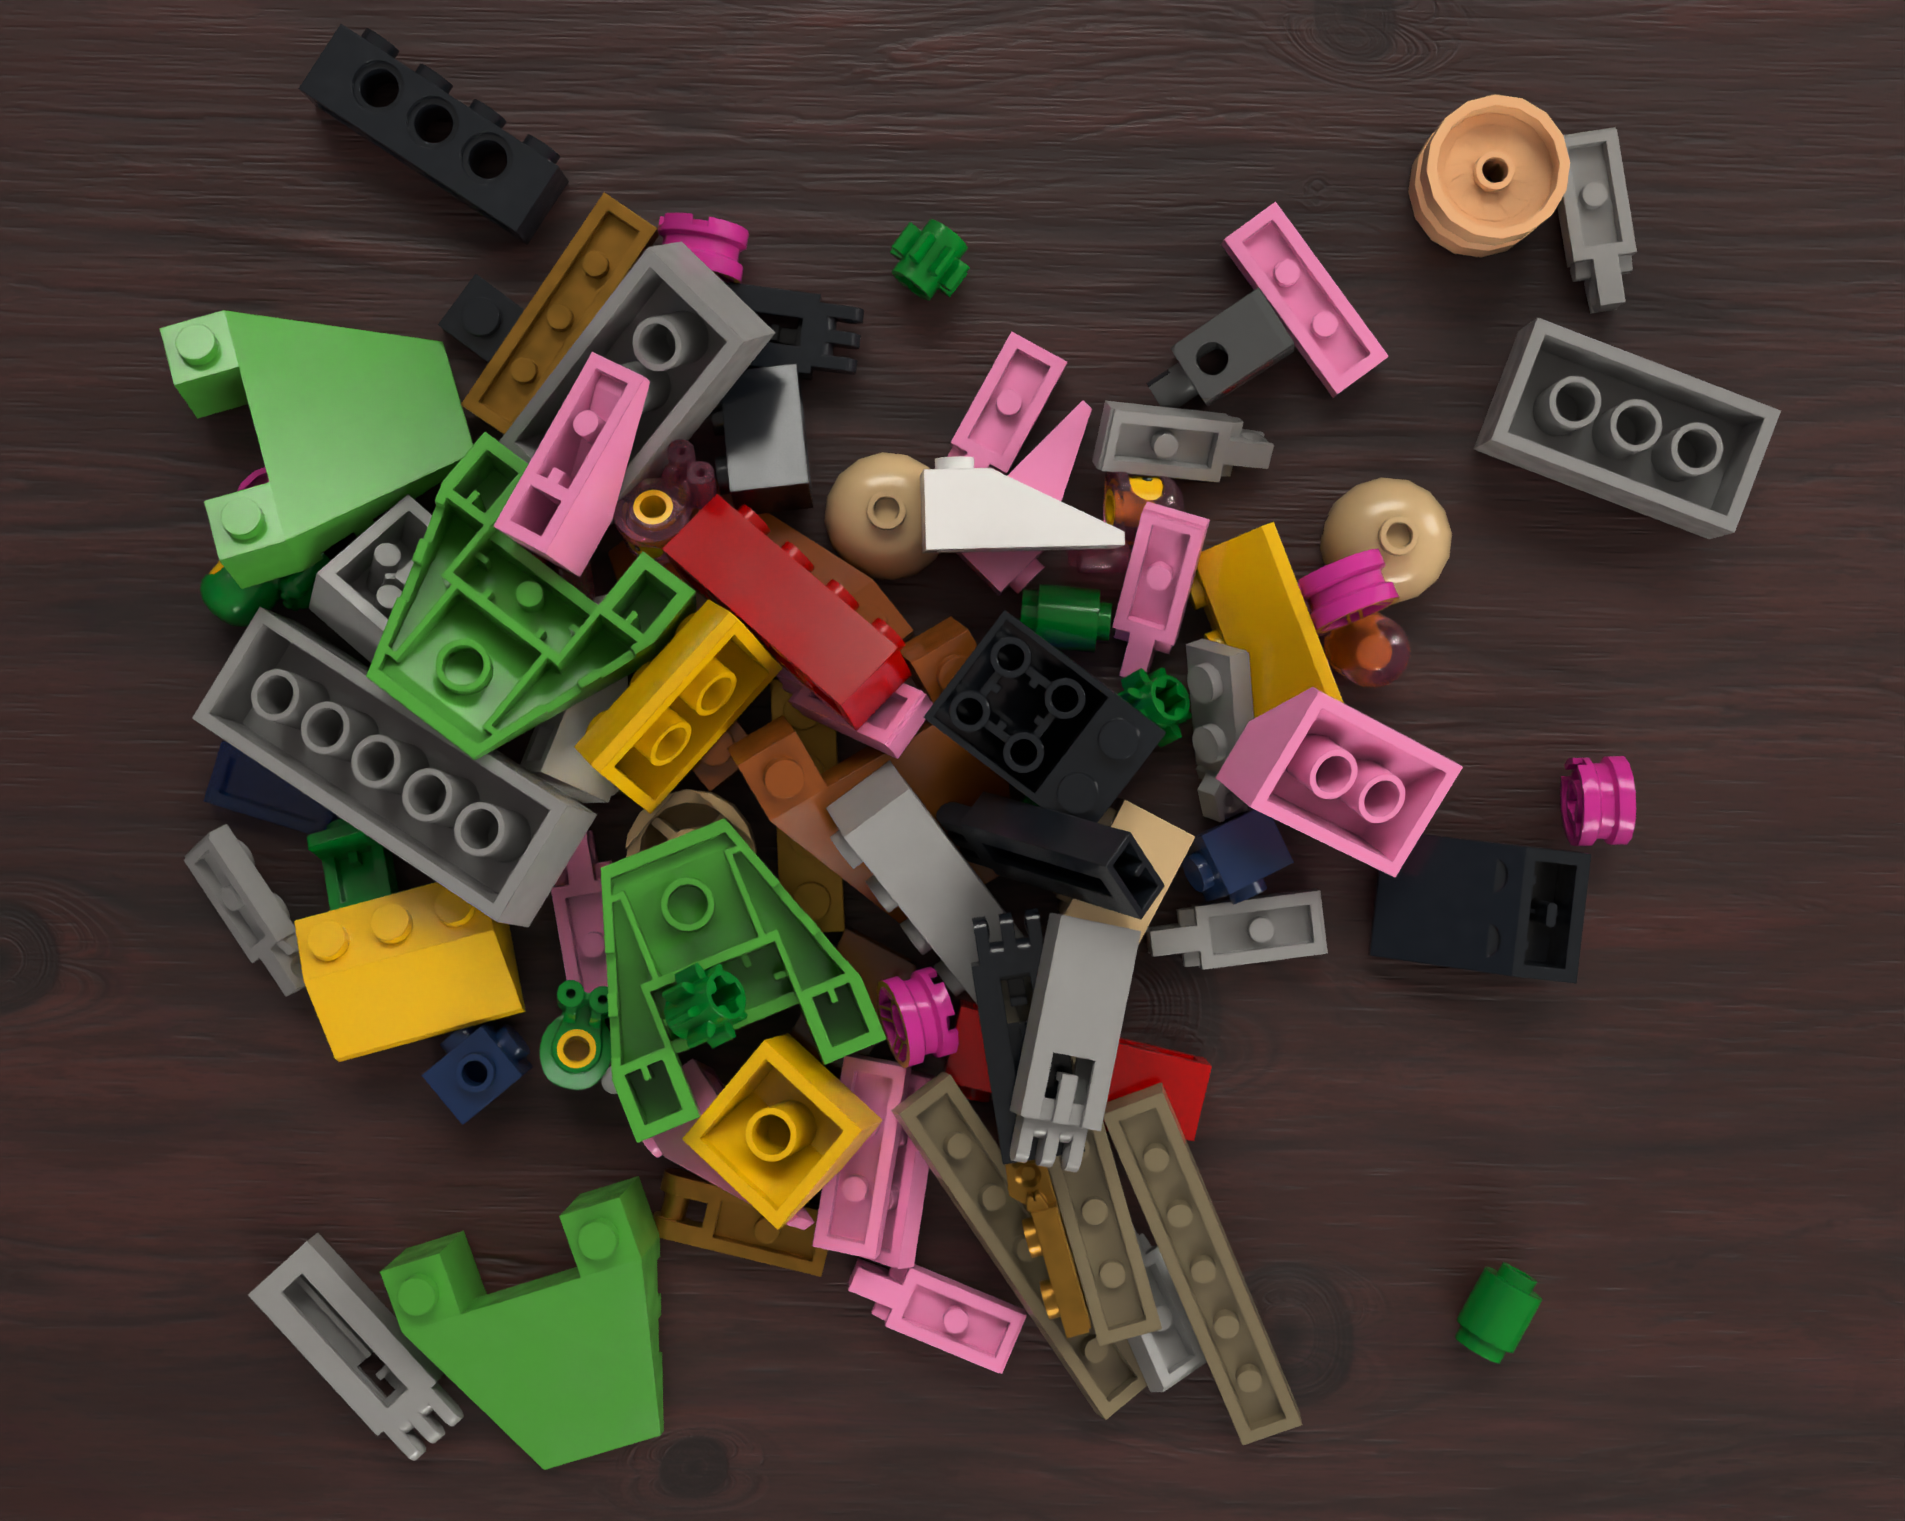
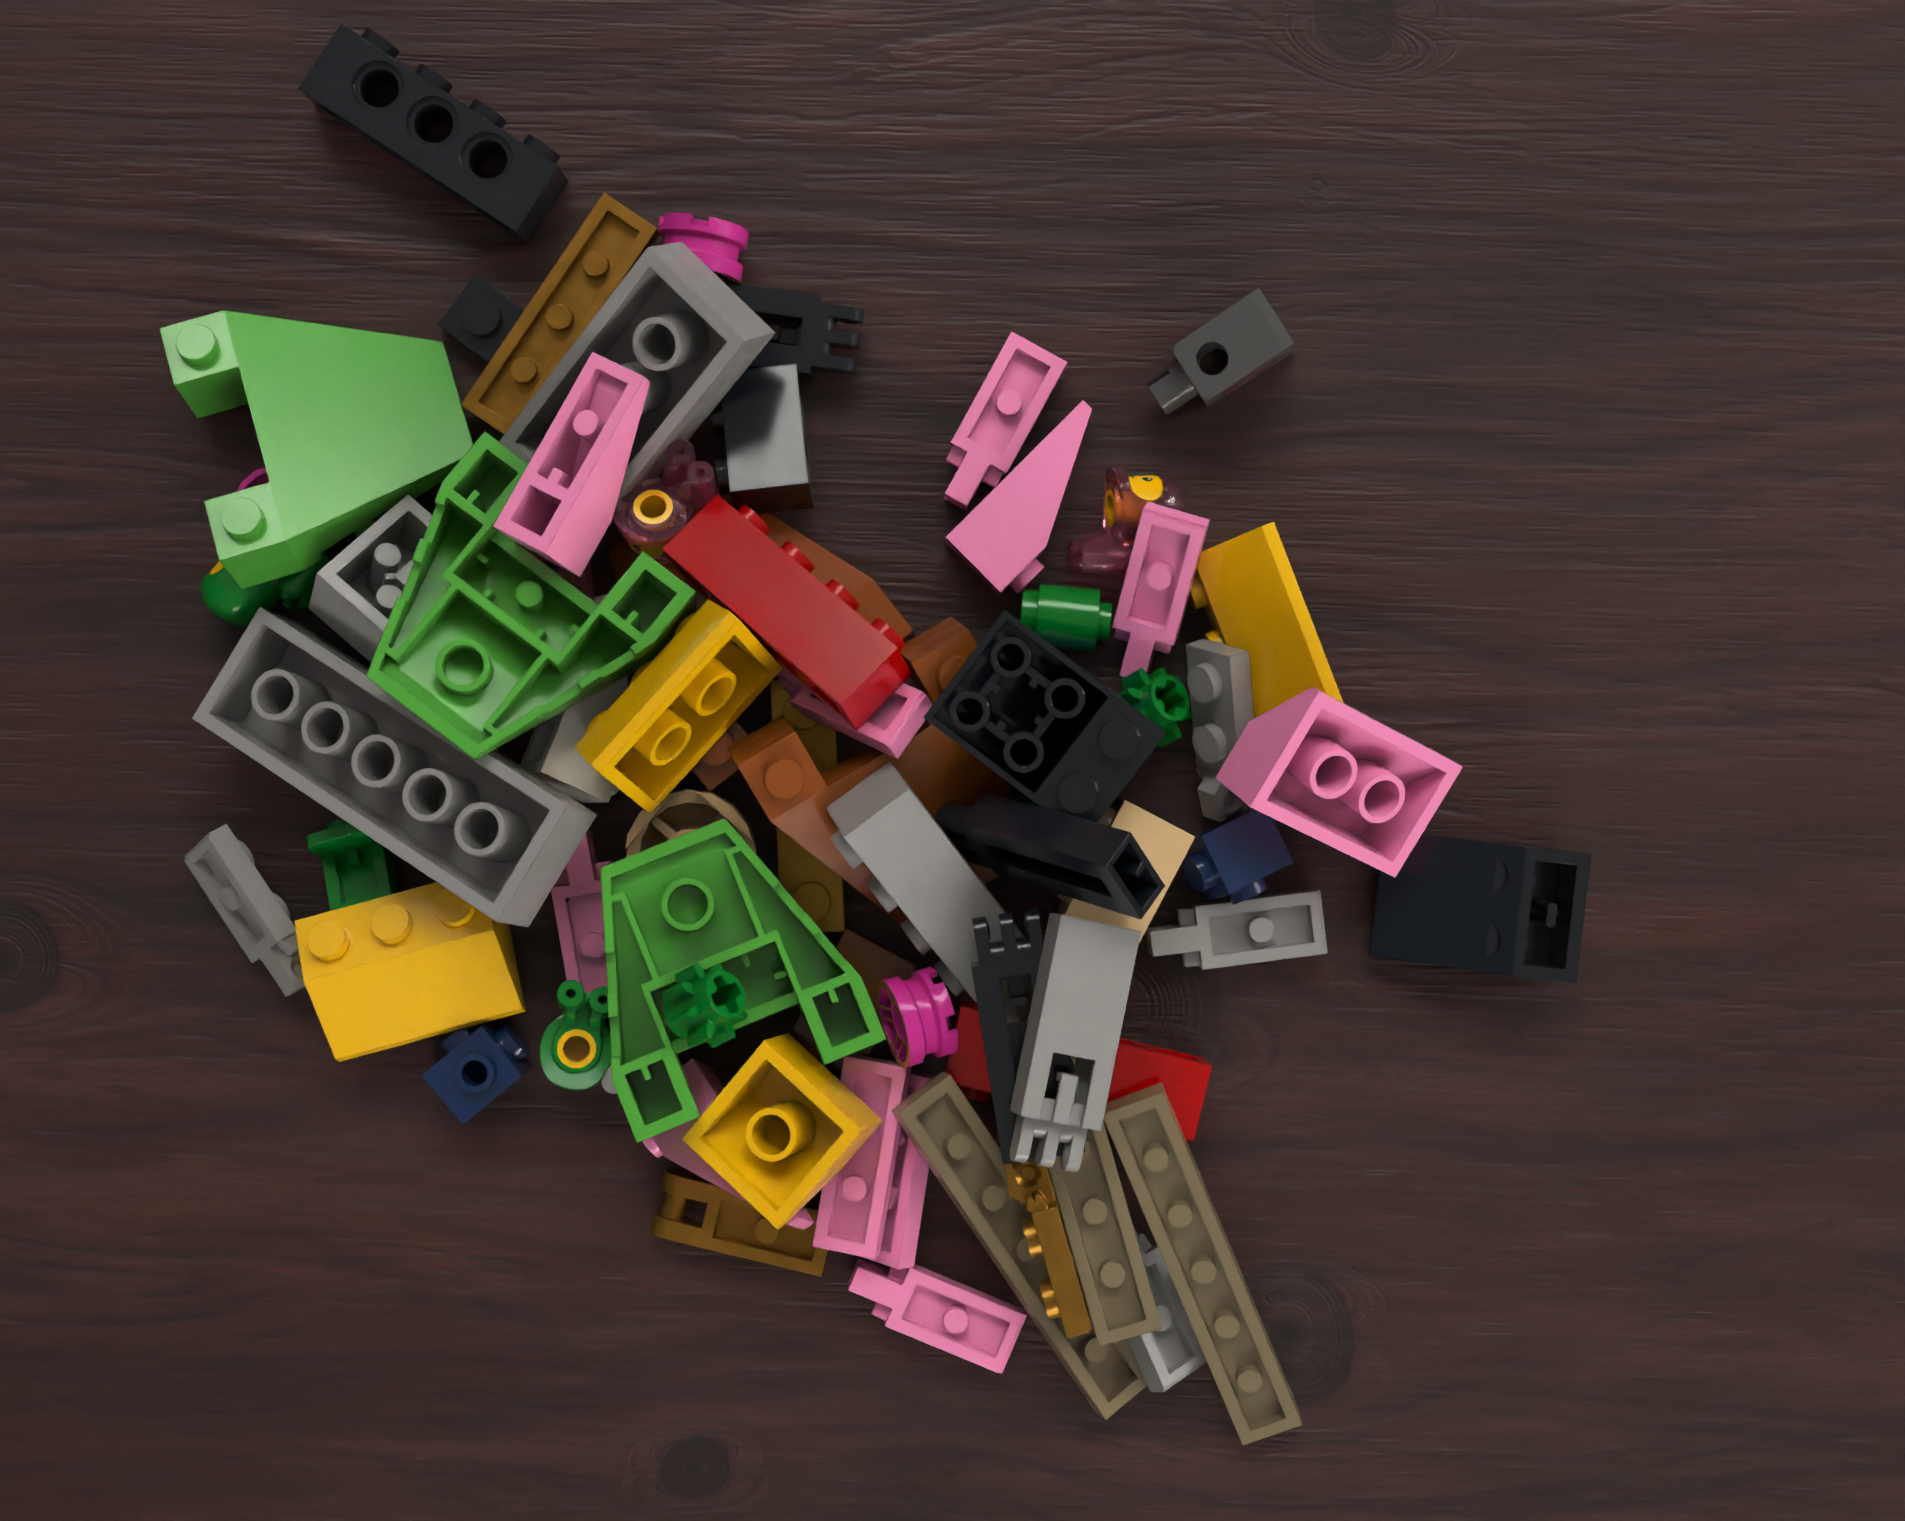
(256, 791): clear blue tile -> none
(338, 1326): light grey hinge -> none
(560, 1358): bright green wedge -> none
(877, 516): tan cylinder -> none
(929, 259): green gear -> none
(995, 513): white slope -> none
(1176, 442): light grey hinge -> none
(1304, 299): bright pink plate -> none
(1347, 590): dark pink wheel -> none
(1368, 651): piece -> none
(1398, 521): tan cylinder -> none
(1495, 140): light nougat wheel -> none
(1497, 1312): green brick -> none
(1597, 218): light grey hinge -> none
(1598, 801): dark pink wheel -> none
(1627, 429): light grey brick -> none

